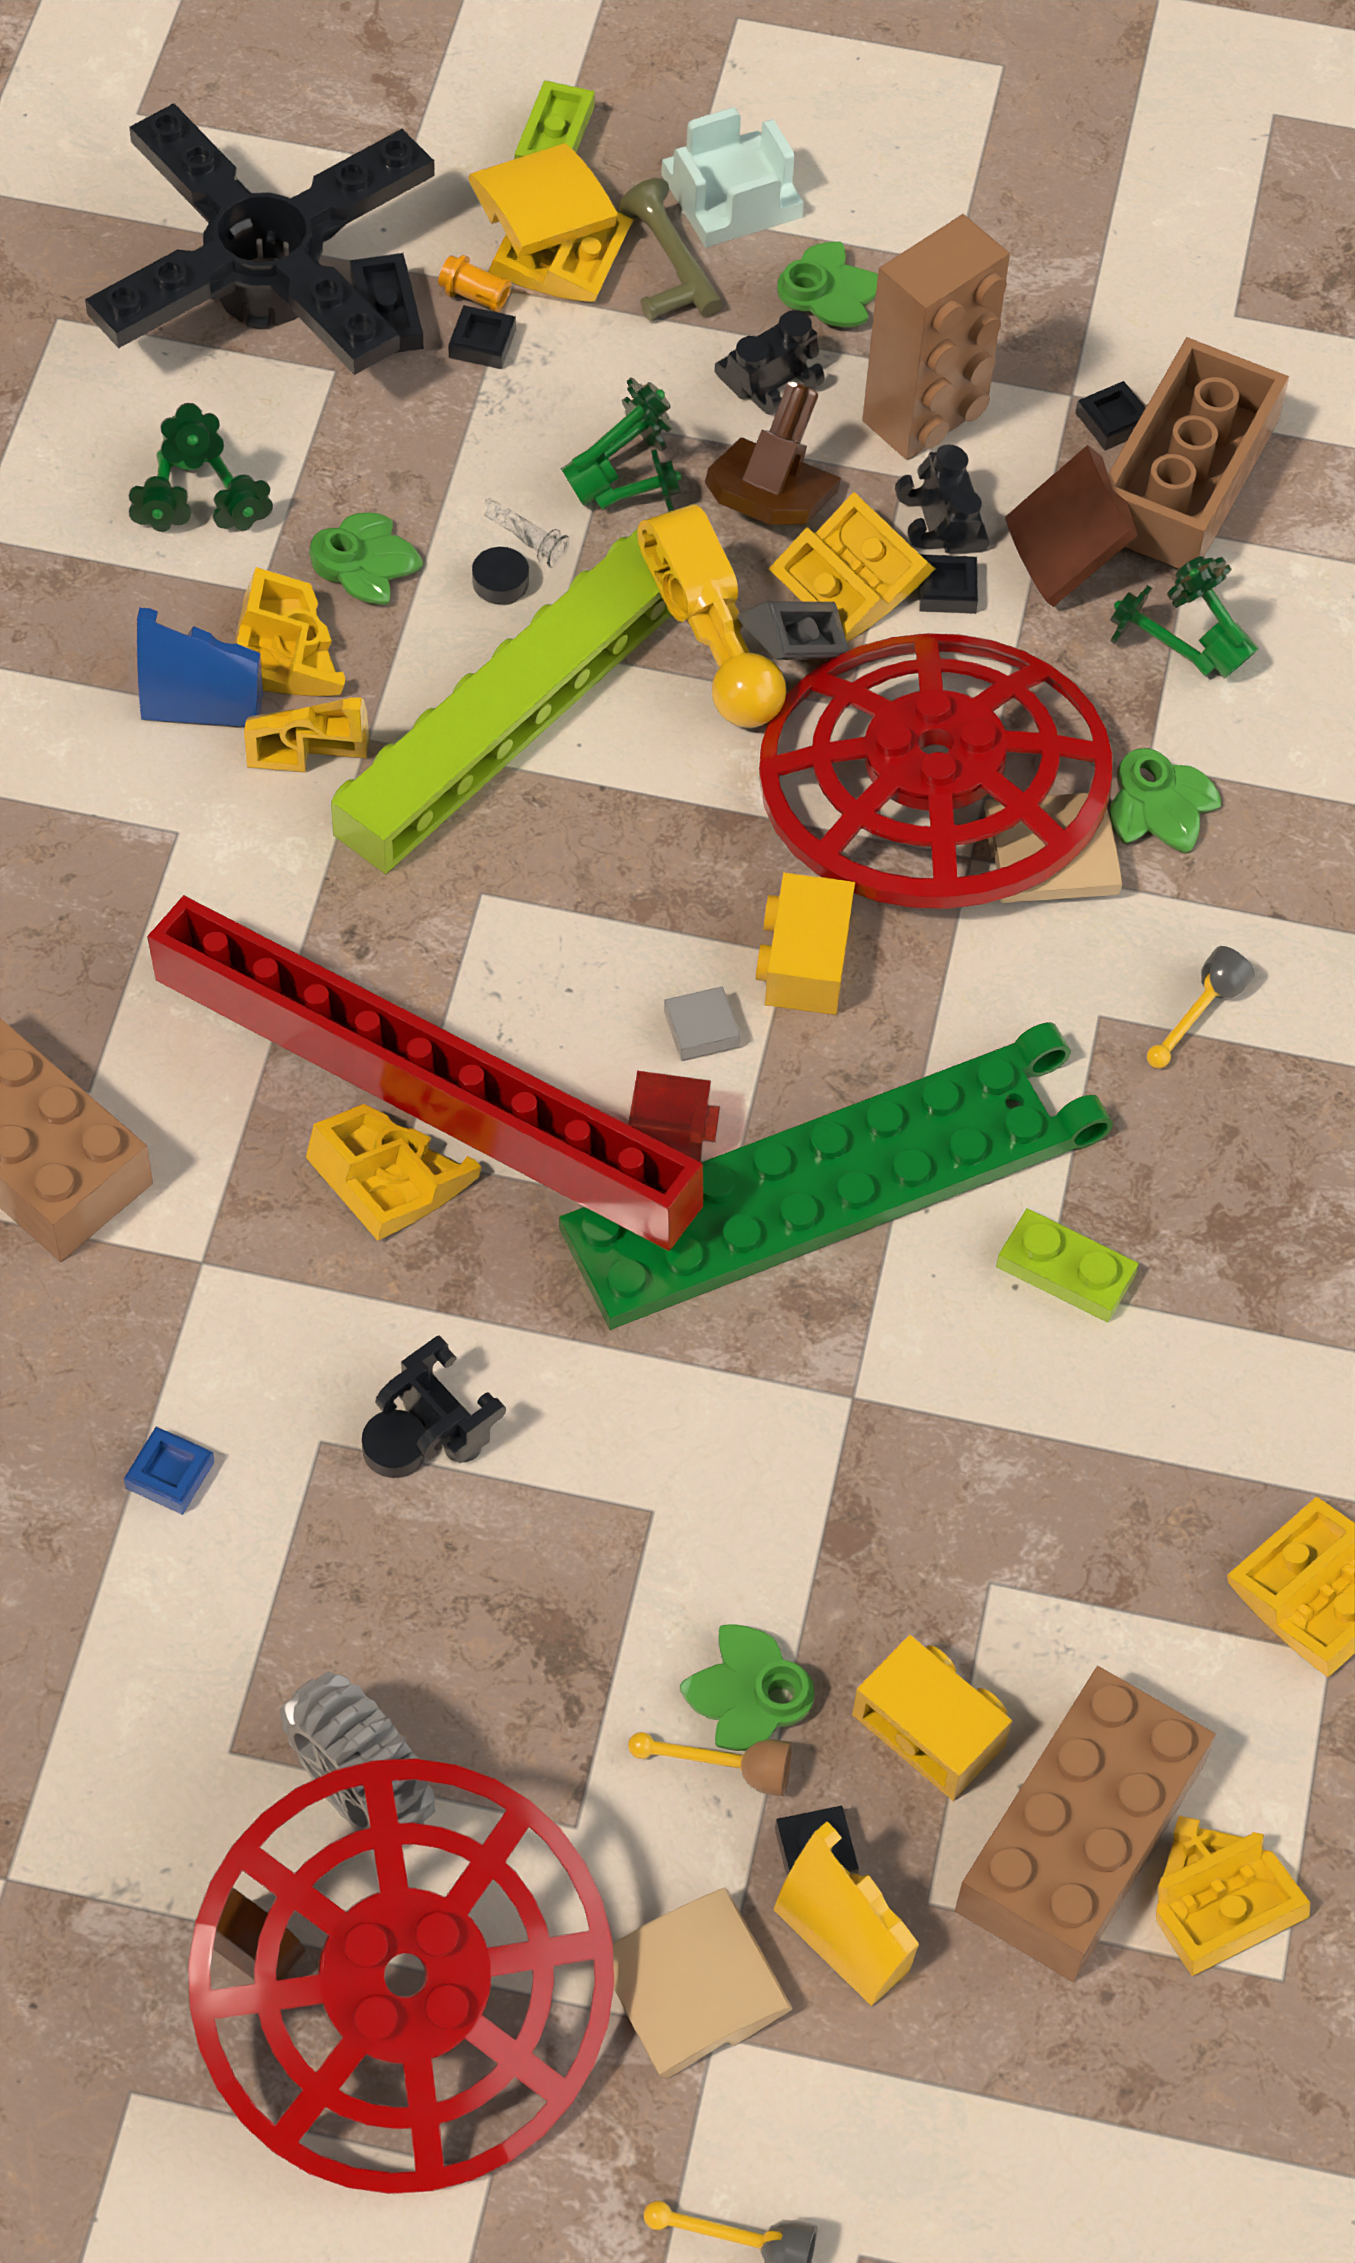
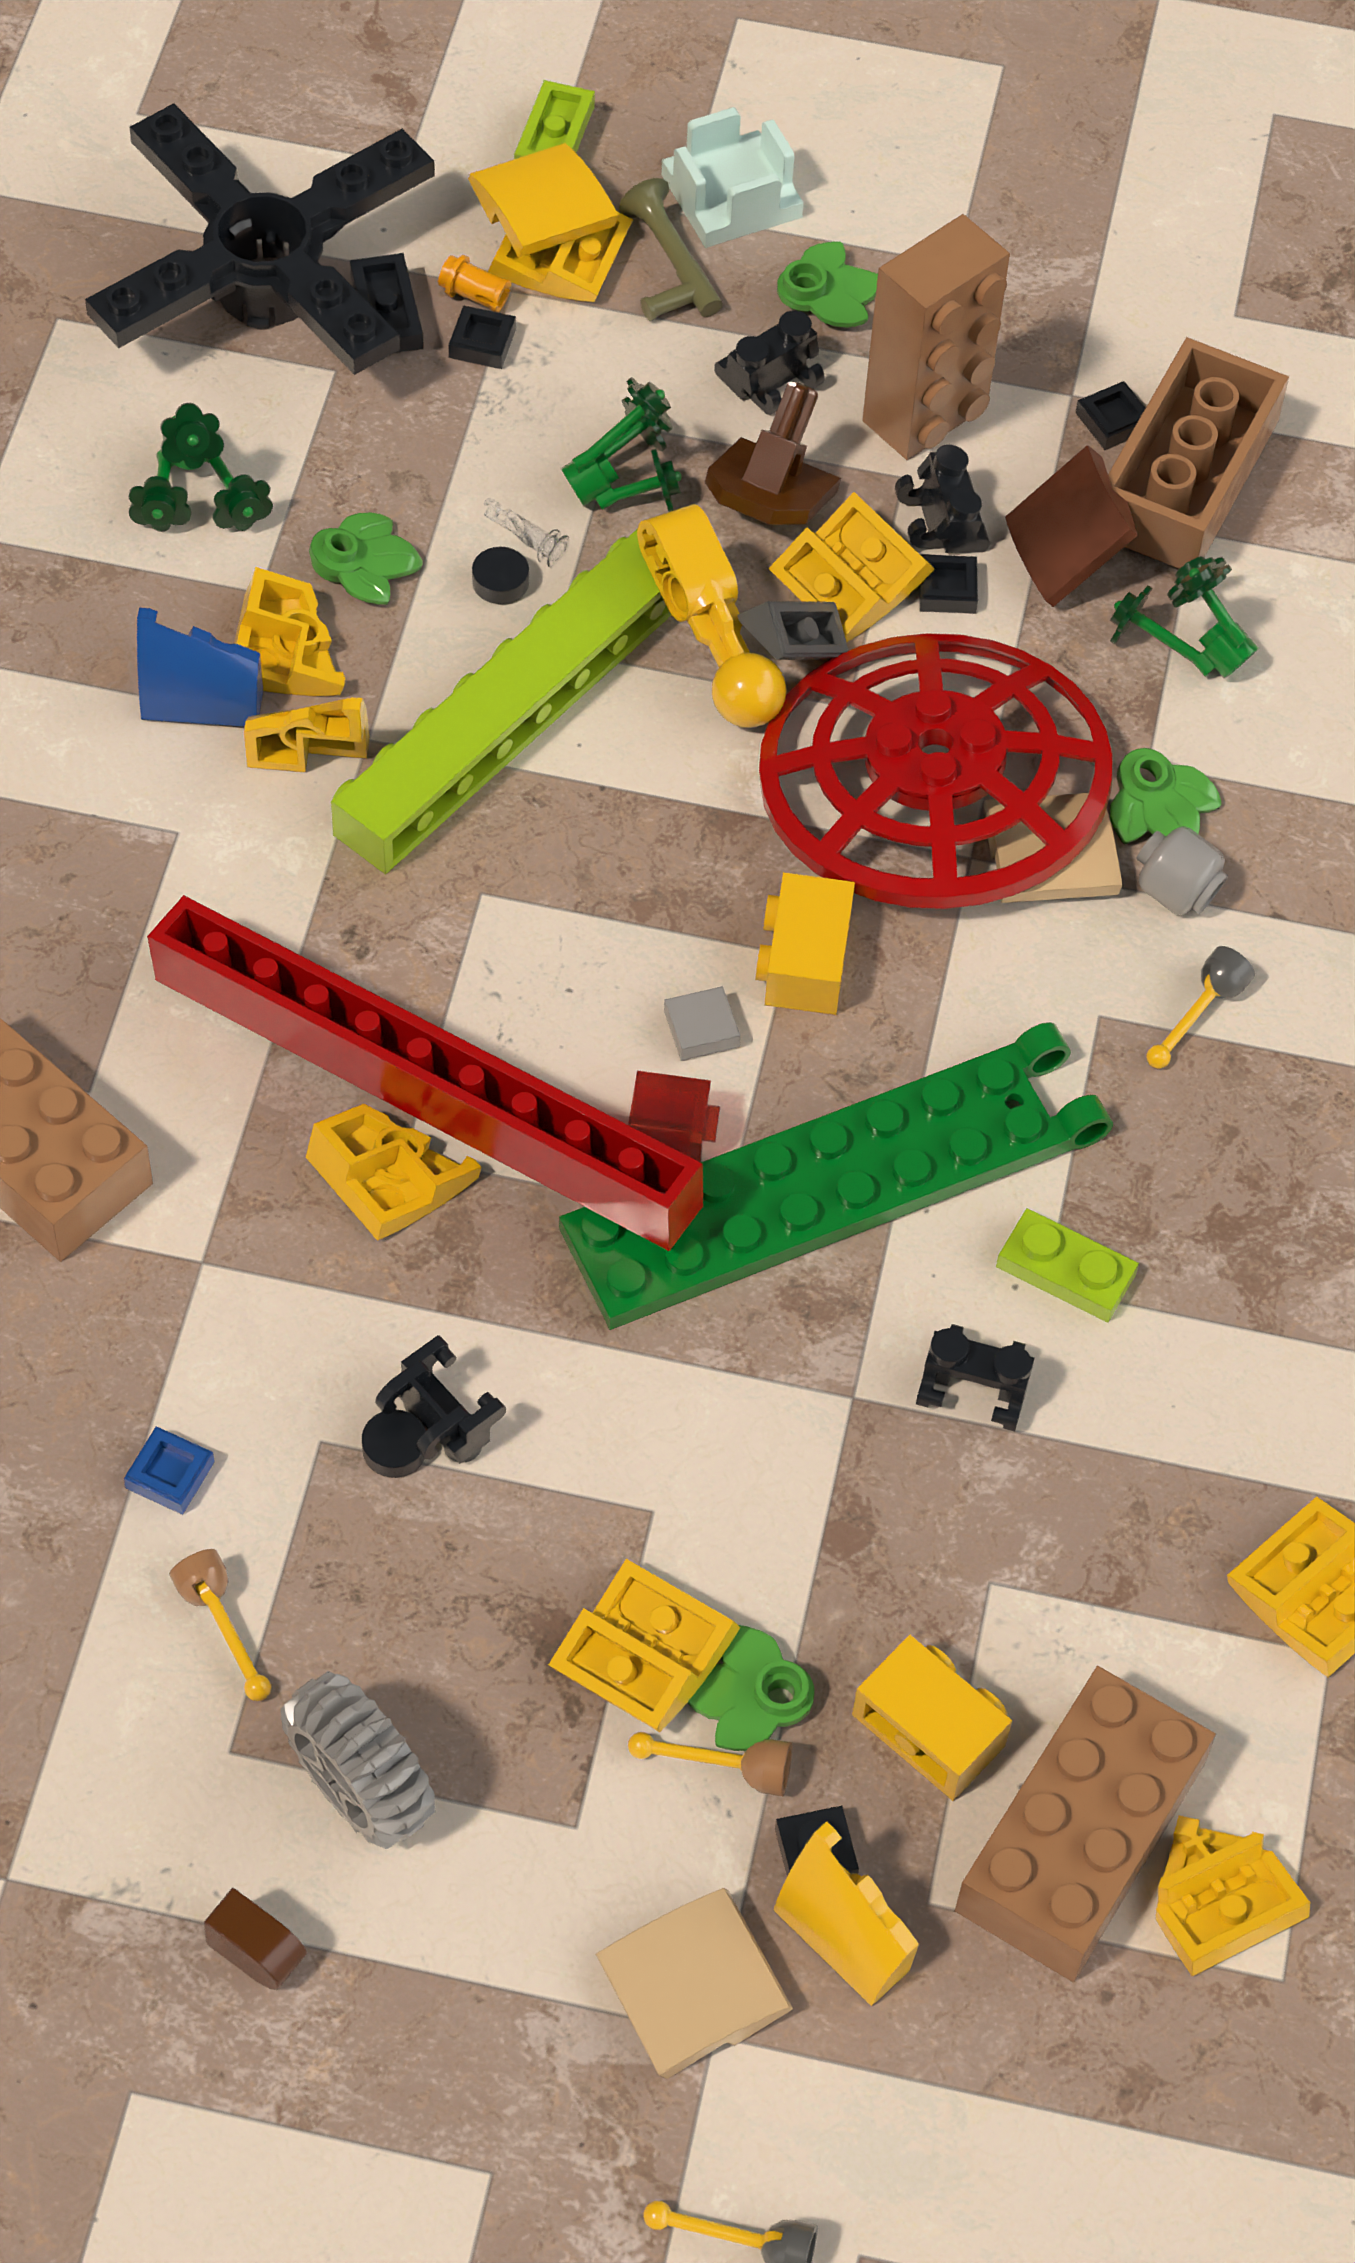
(202, 1582): none -> hinge
(353, 1981): red dish -> none
(644, 1646): none -> yellow slope
(979, 1363): none -> black piece
(1181, 870): none -> light grey head

